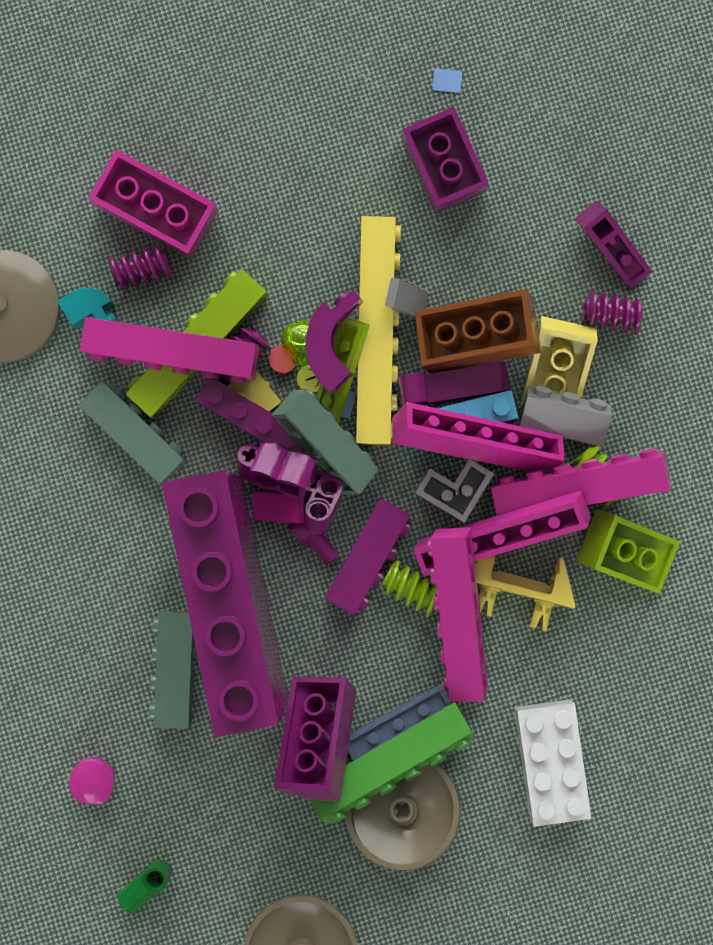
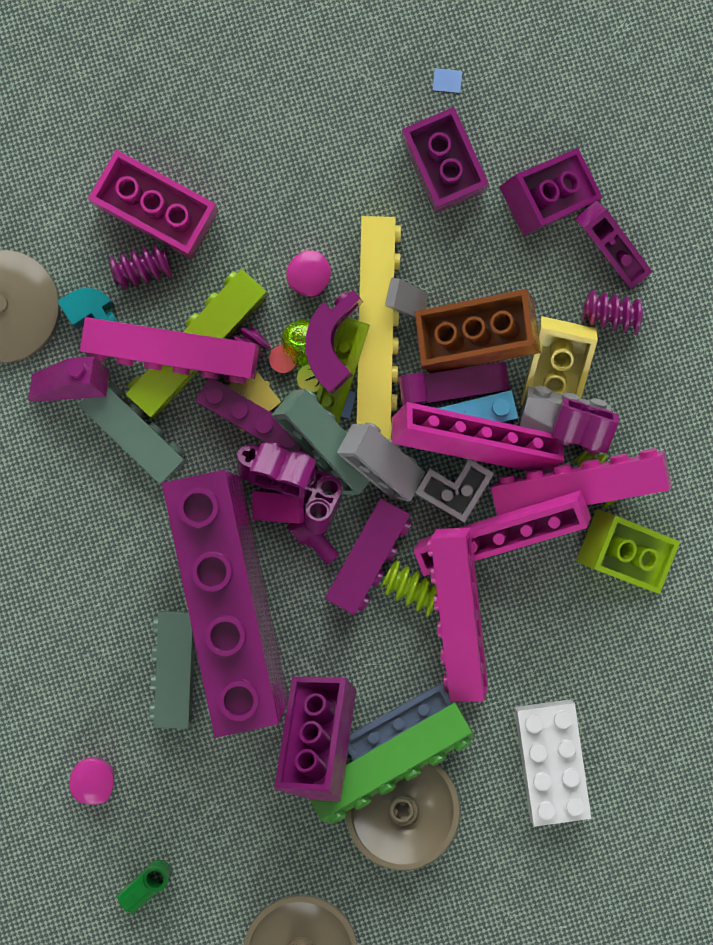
(70, 380): none -> magenta slope
(308, 273): none -> dark pink hair
(381, 461): none -> light grey brick
(545, 596): light yellow hose -> none
(550, 191): none -> magenta slope
(585, 426): none -> magenta brick

